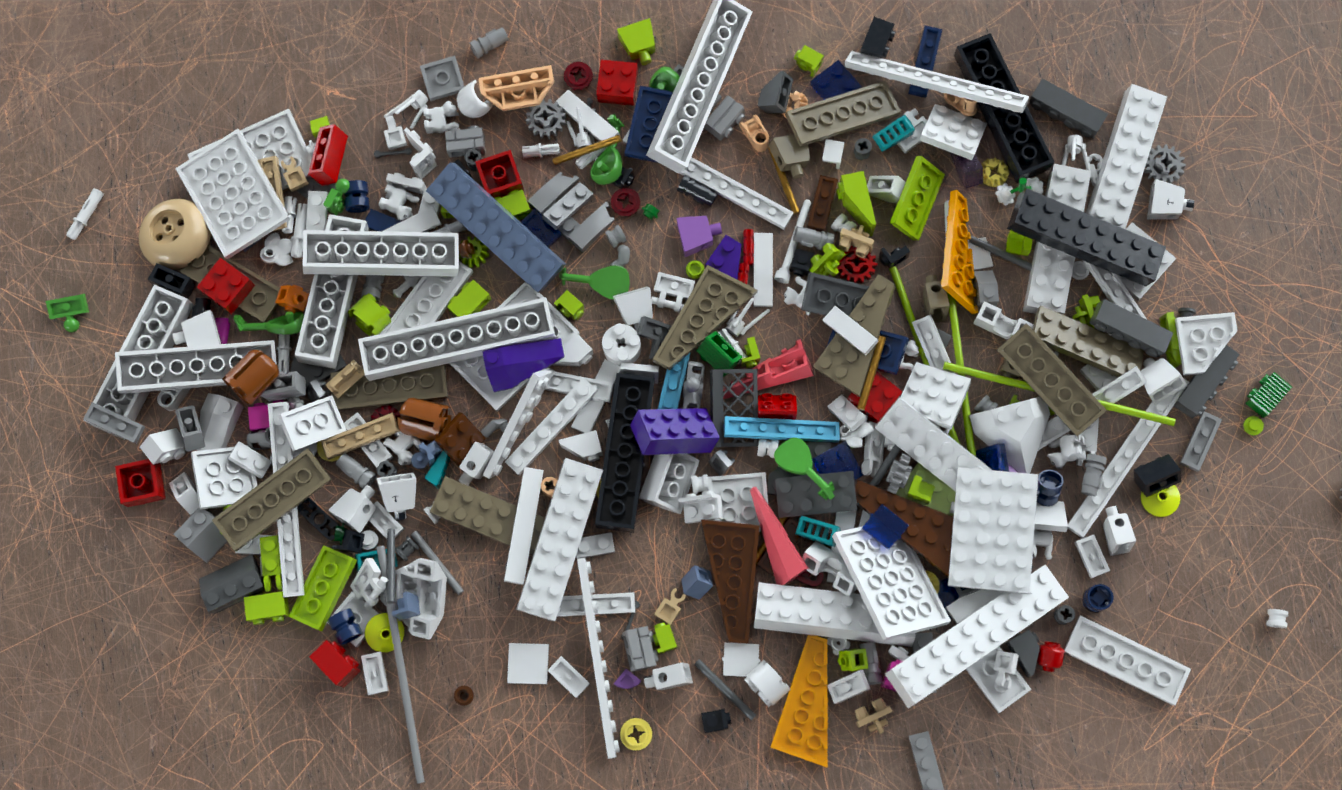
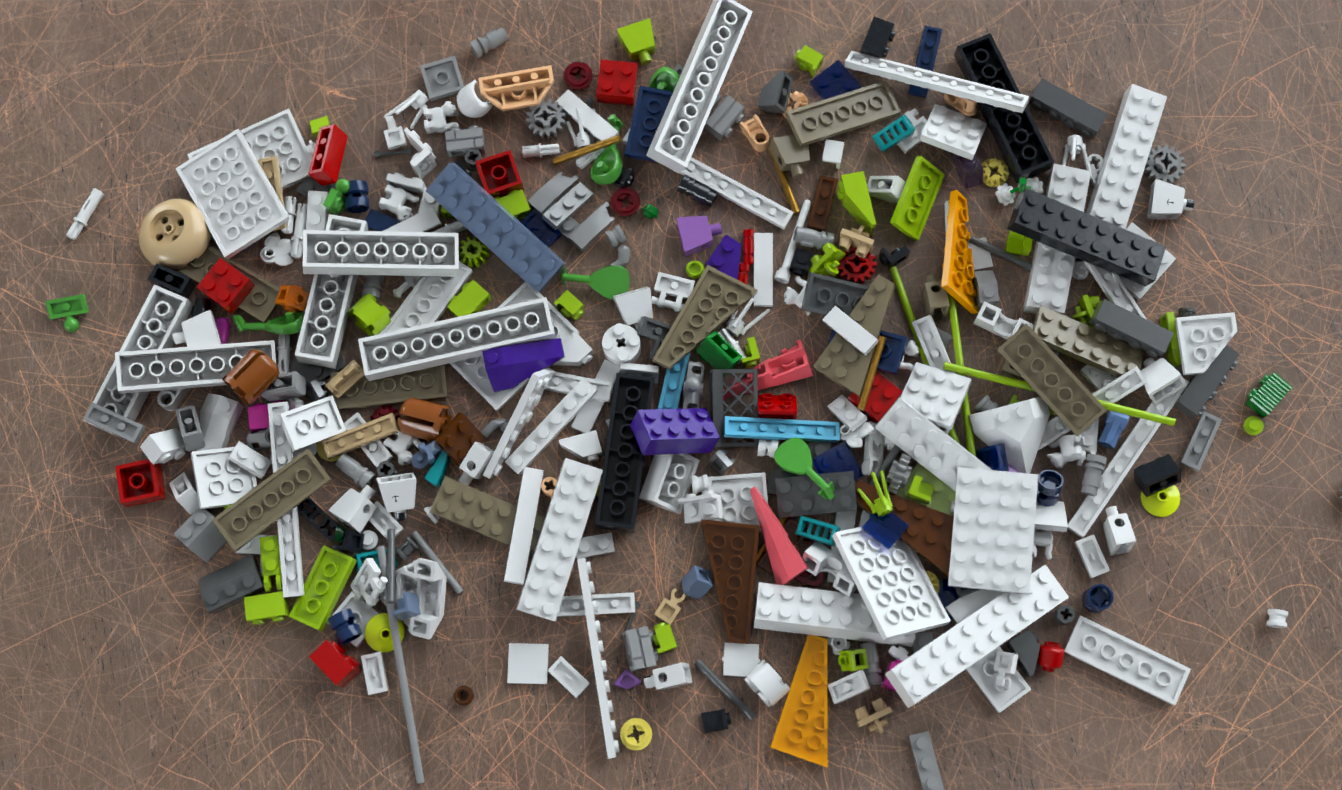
(294, 176): tan plate -> none
(466, 249): reddish brown plate -> none
(843, 222): white wheel -> none
(865, 143): dark grey bush -> none
(883, 503): none -> lime plant
(1114, 424): none -> medium blue piece

